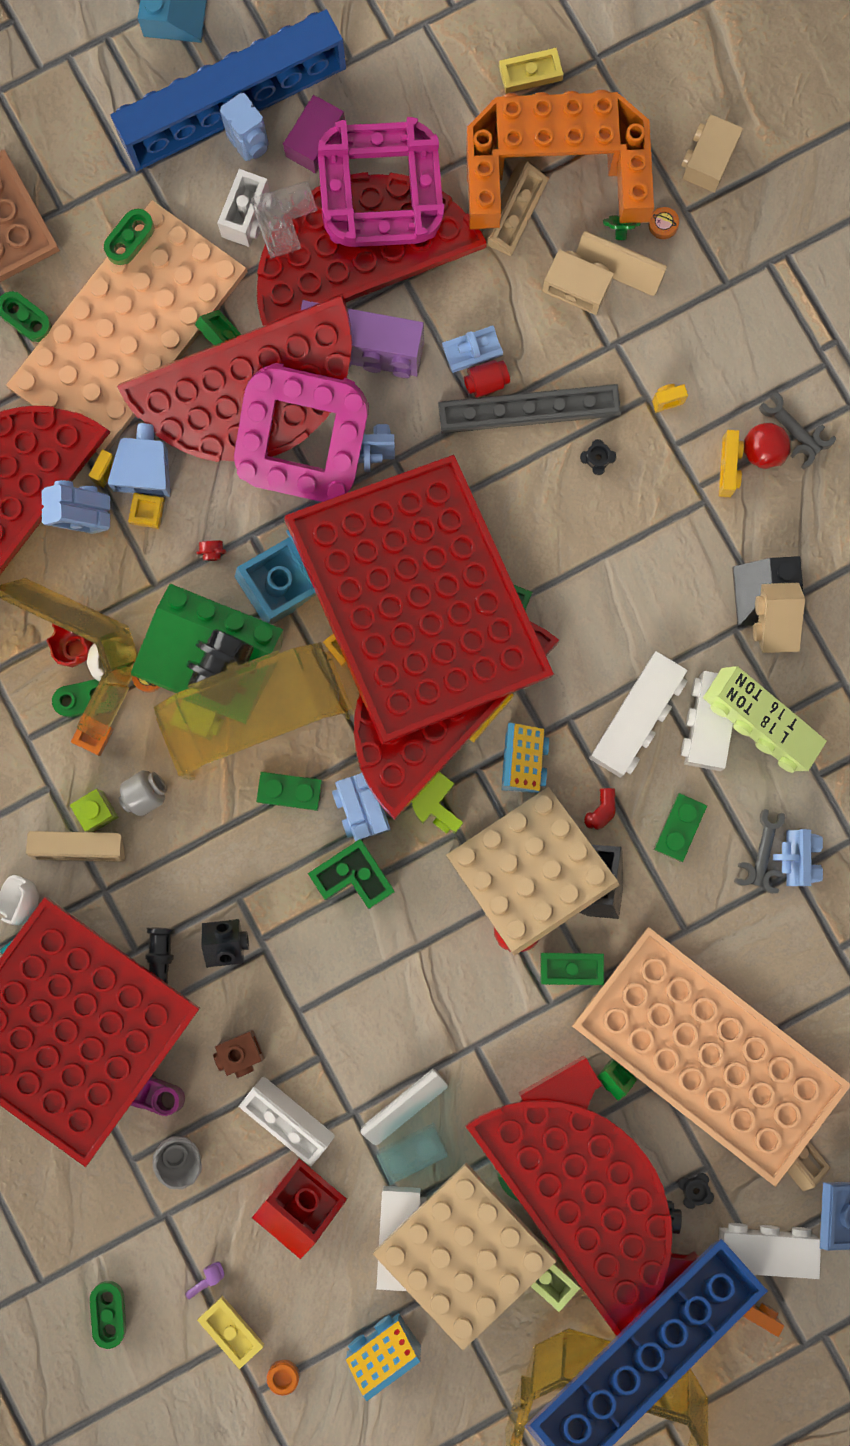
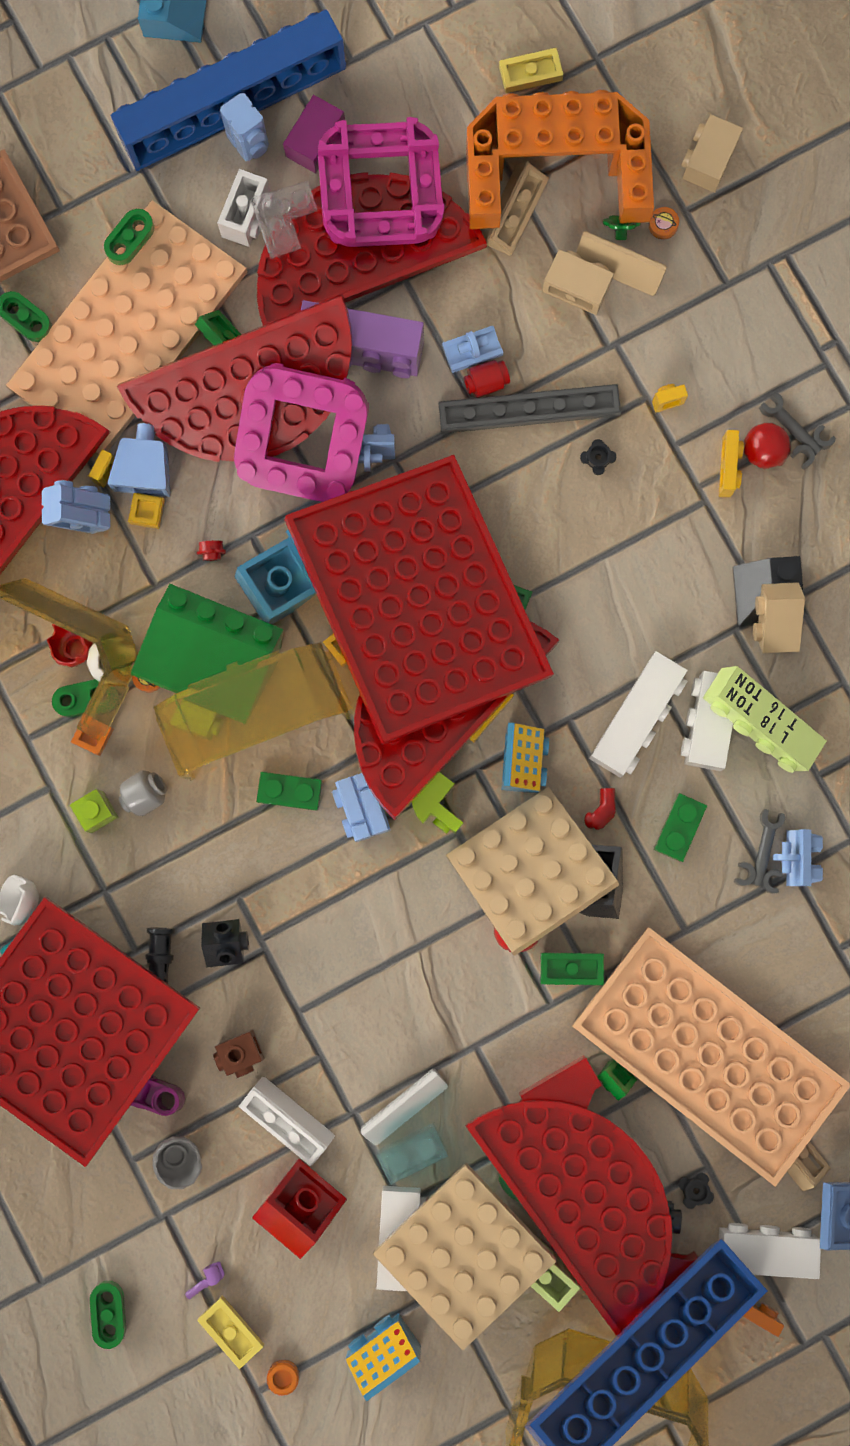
(75, 846): tan slope -> none
(219, 651): black piece -> none
(354, 867): green brick -> none

